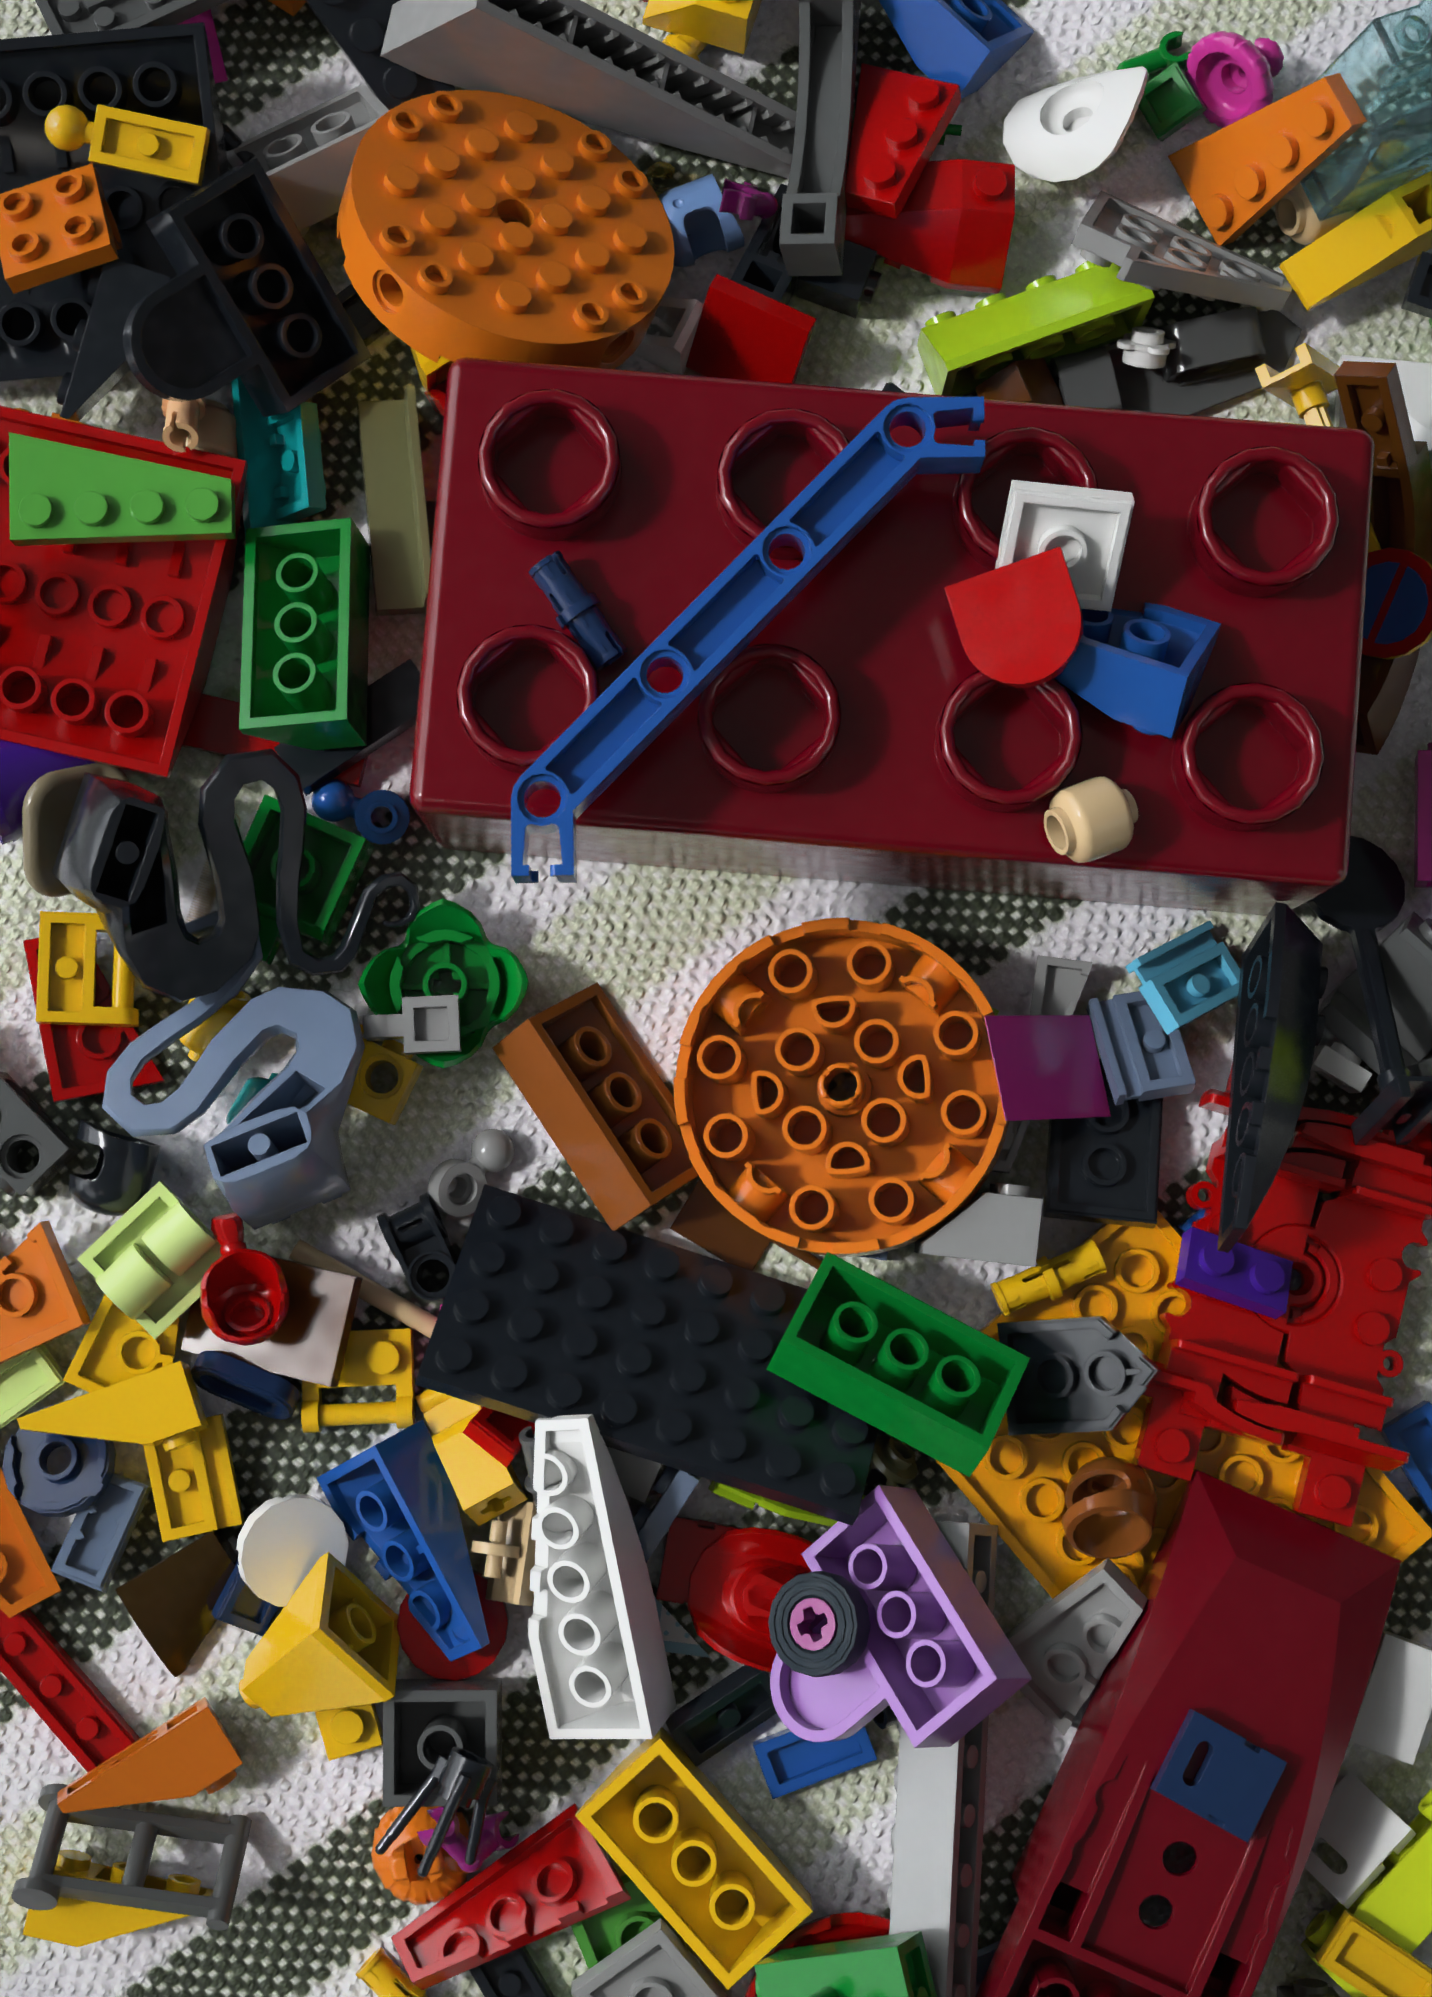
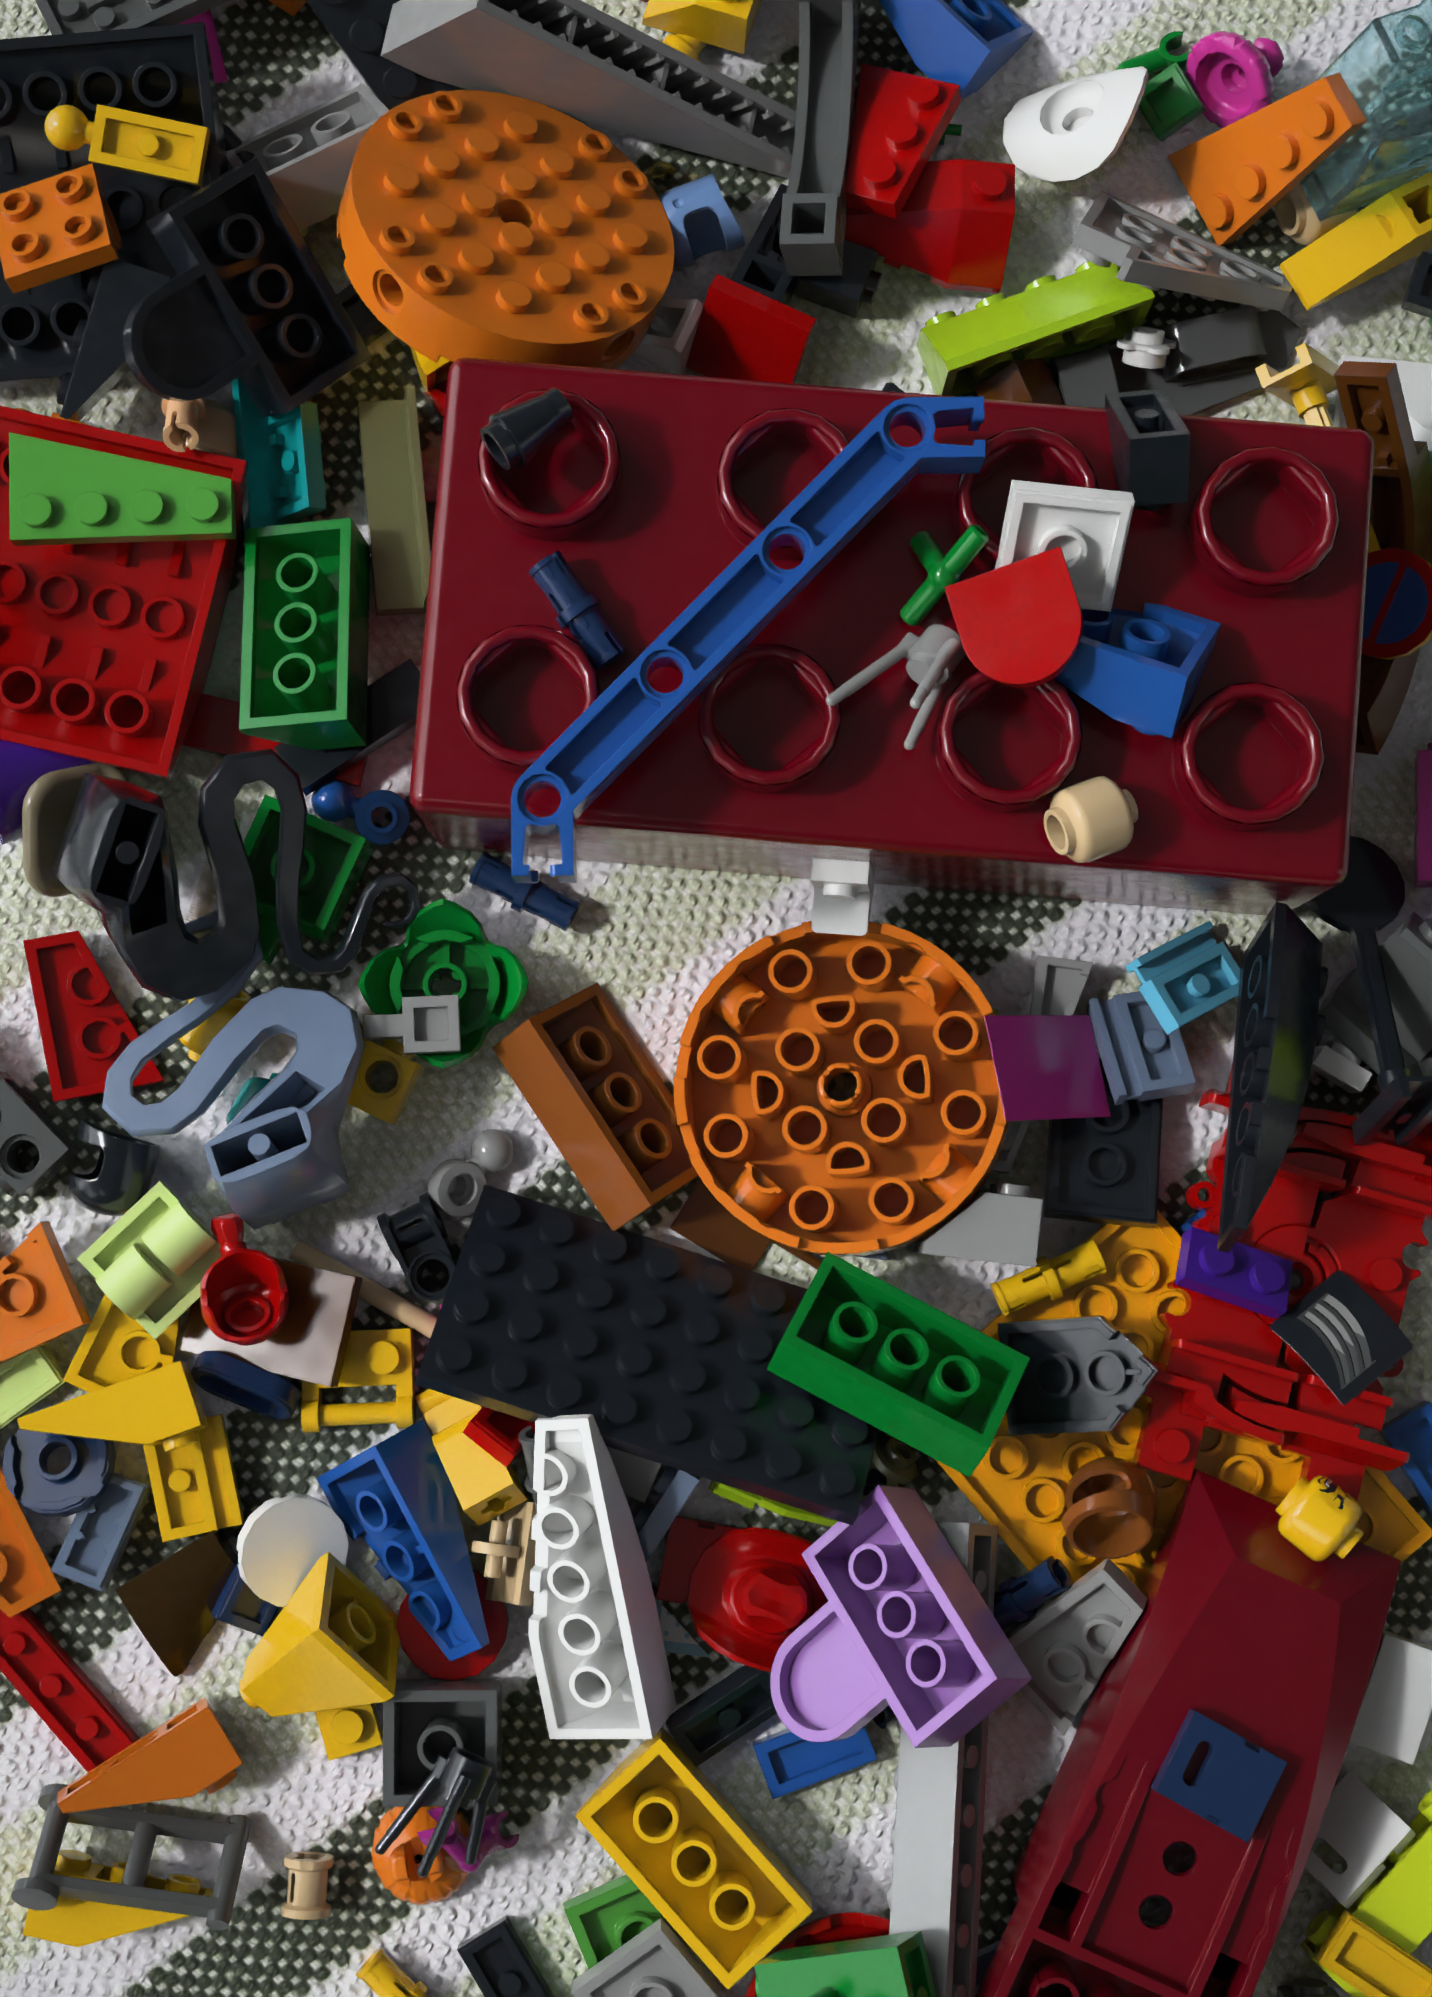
(69, 974): yellow plate -> none
(307, 1885): none -> tan bush
(518, 1899): red wing -> none
(523, 429): none -> black cone
(534, 898): none -> dark blue pin
(747, 200): magenta arm -> none
(841, 896): none -> white slope
(841, 1638): black bush -> none
(929, 664): none -> light grey plant
(941, 569): none -> green piece
(1020, 1597): none -> dark blue pin
(1148, 448): none -> black slope
(1320, 1518): none -> yellow head
(1342, 1336): none -> black sticker

